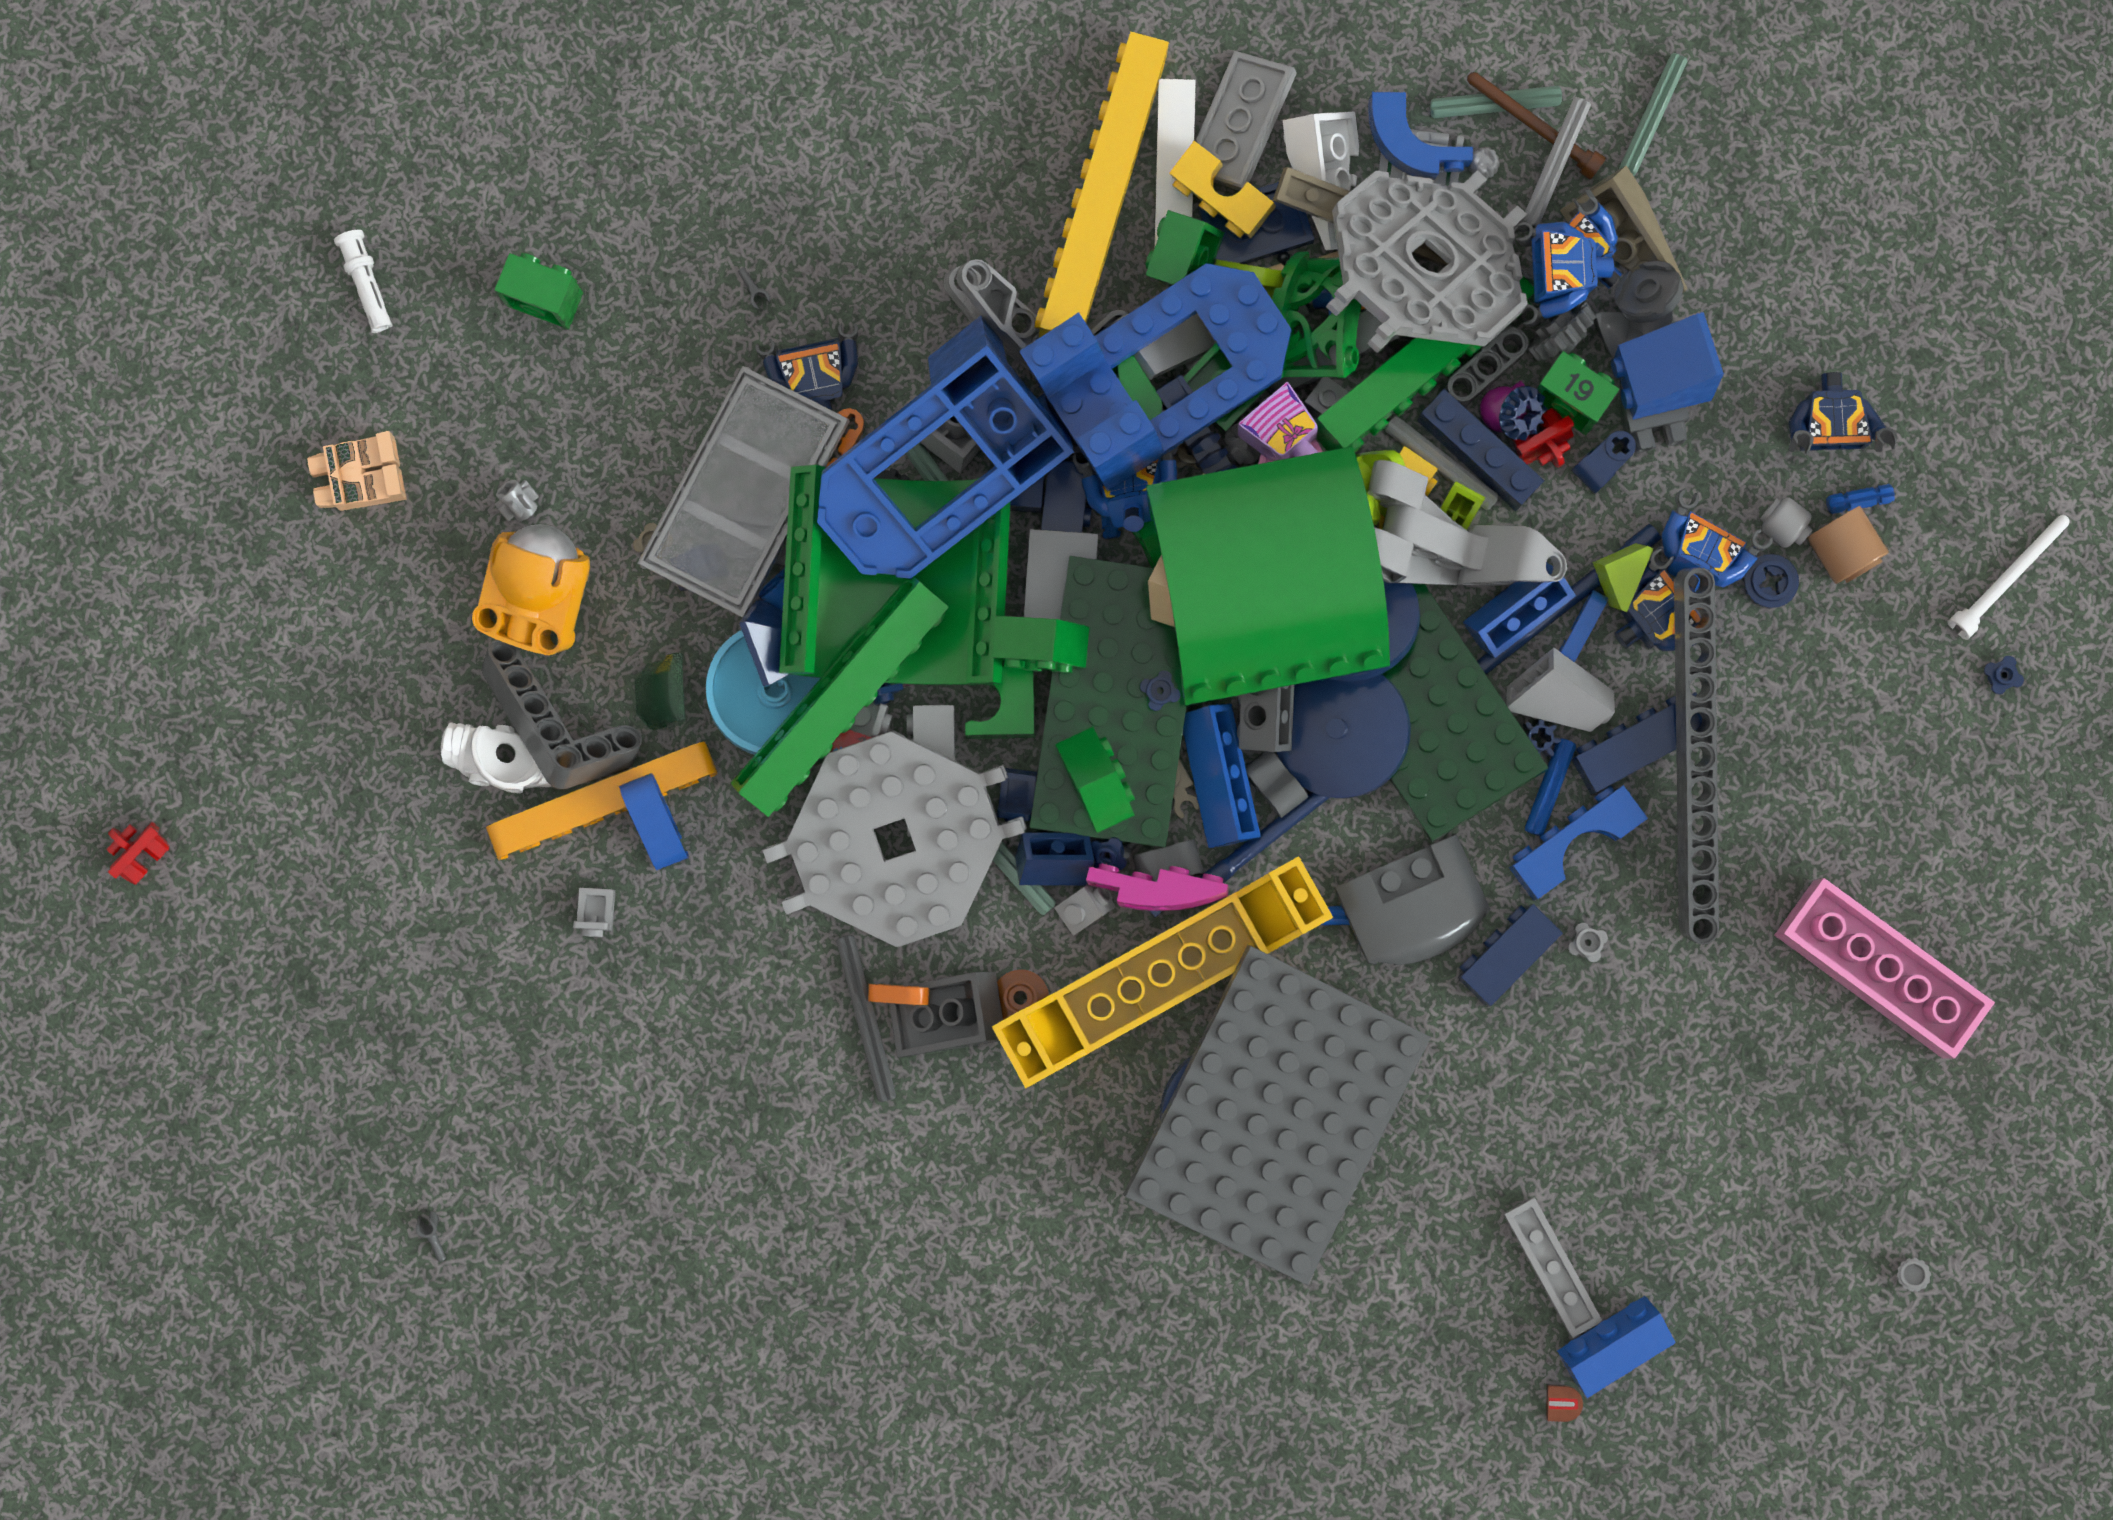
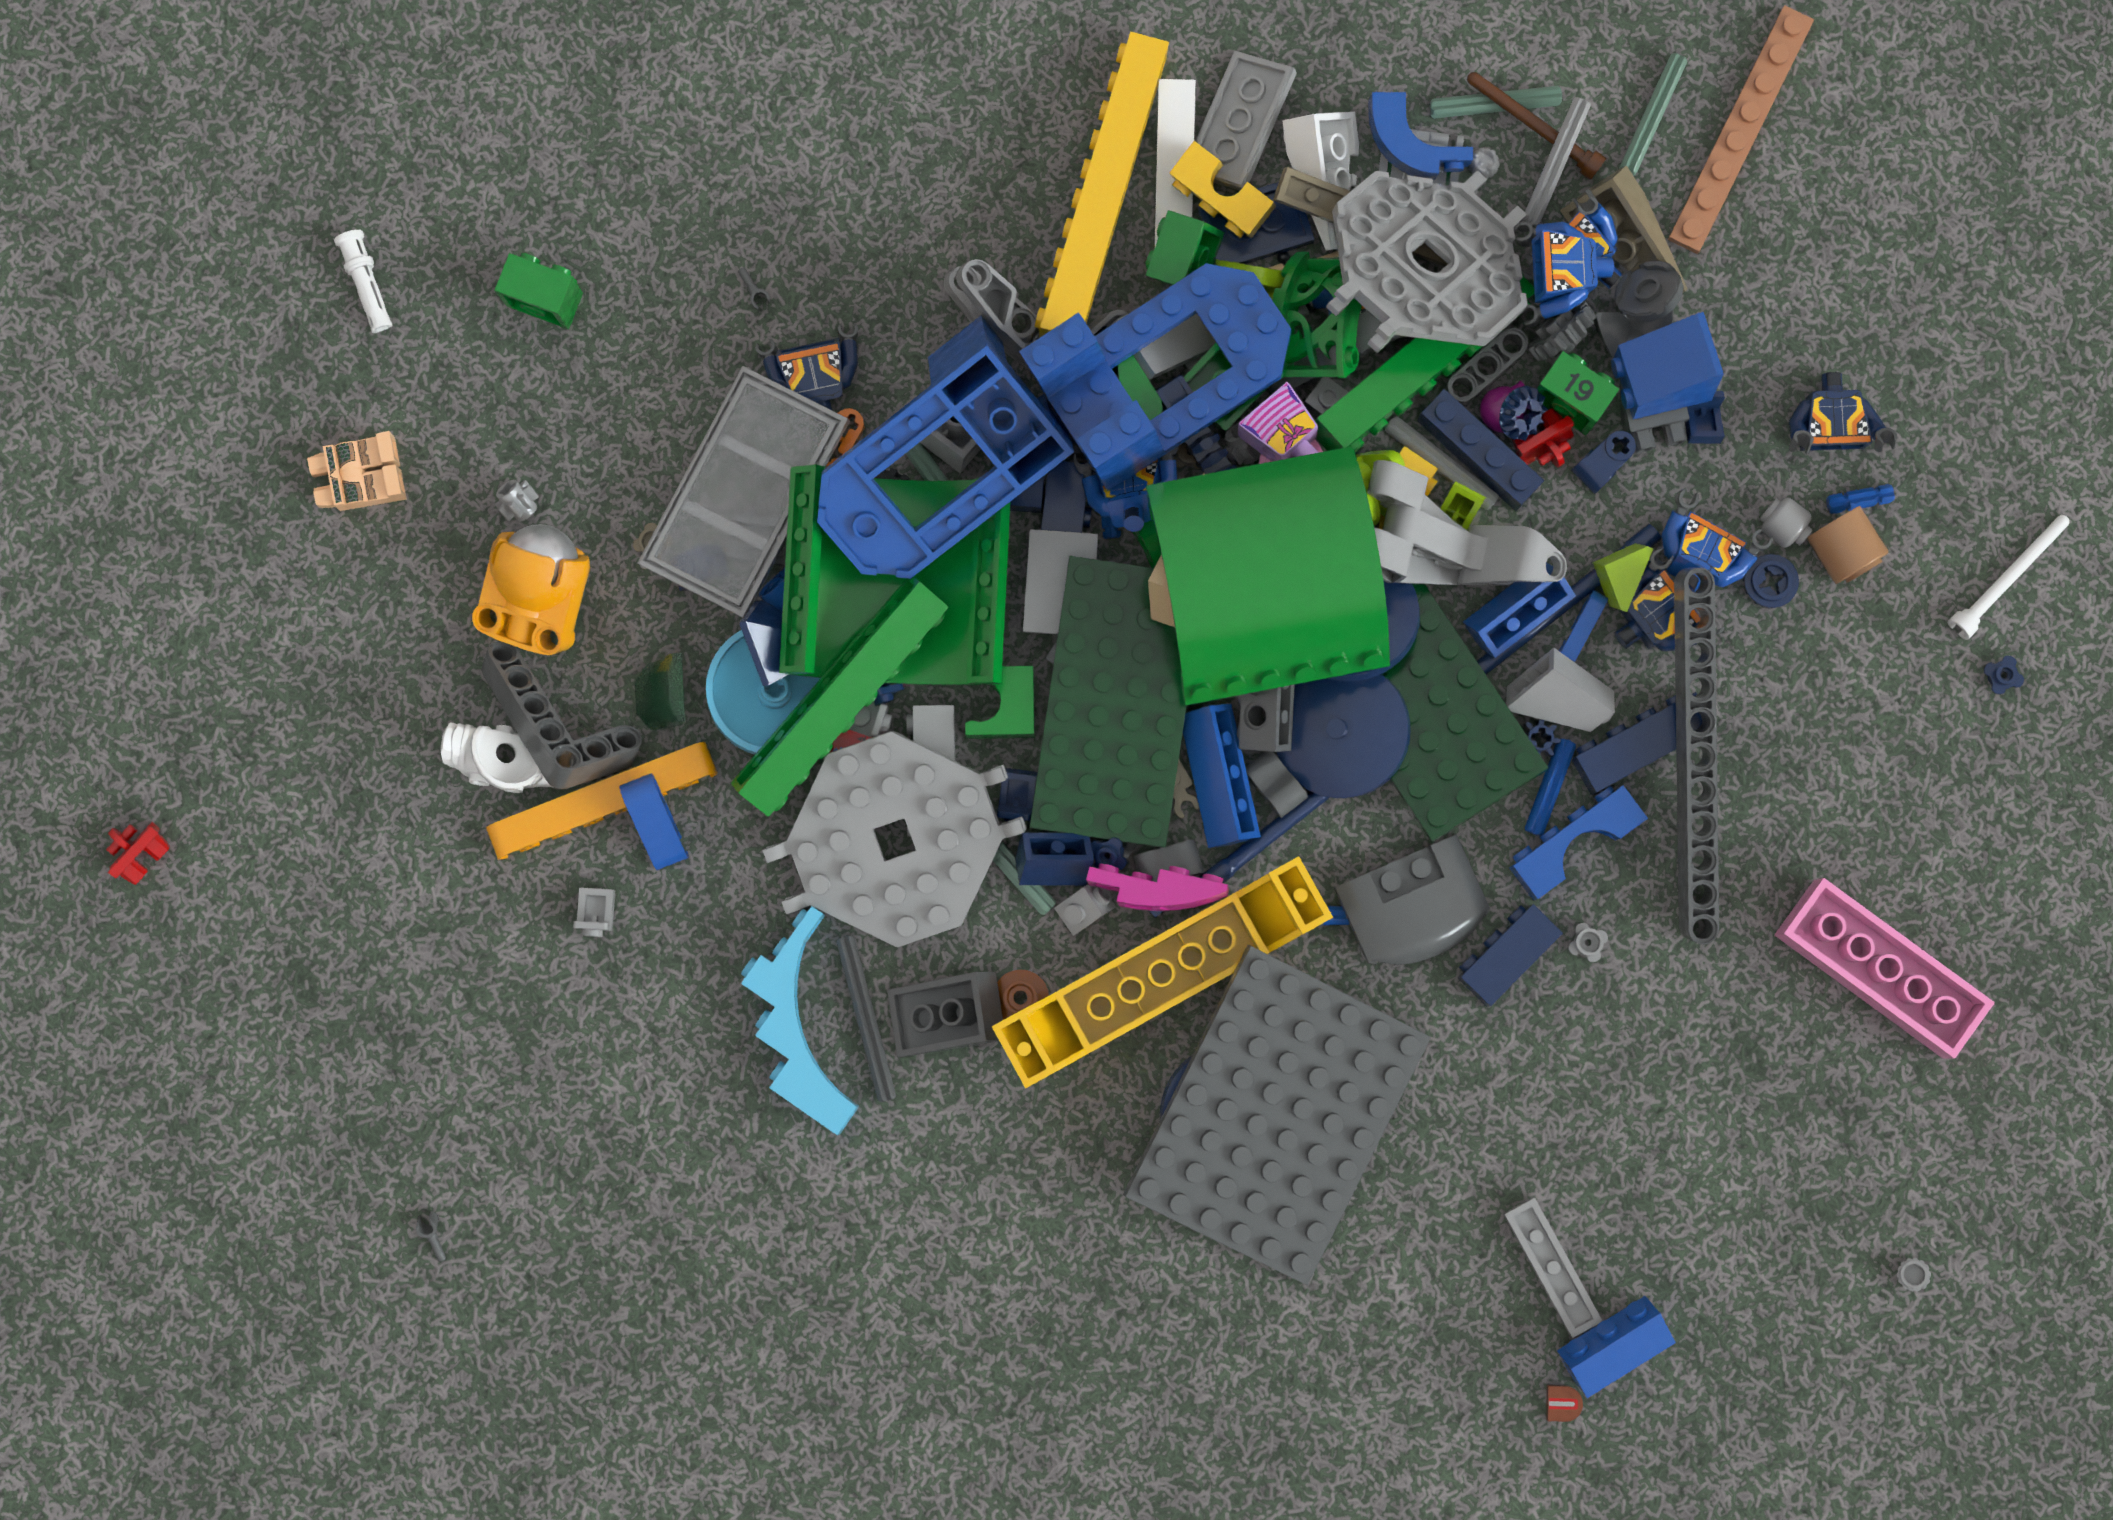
(801, 1077): none -> medium azure arch
(898, 994): orange beam -> none
(1040, 643): green brick -> none
(1097, 778): green brick -> none
(1169, 693): dark blue plate -> none
(1705, 421): none -> dark blue bracket
(1740, 129): none -> nougat plate

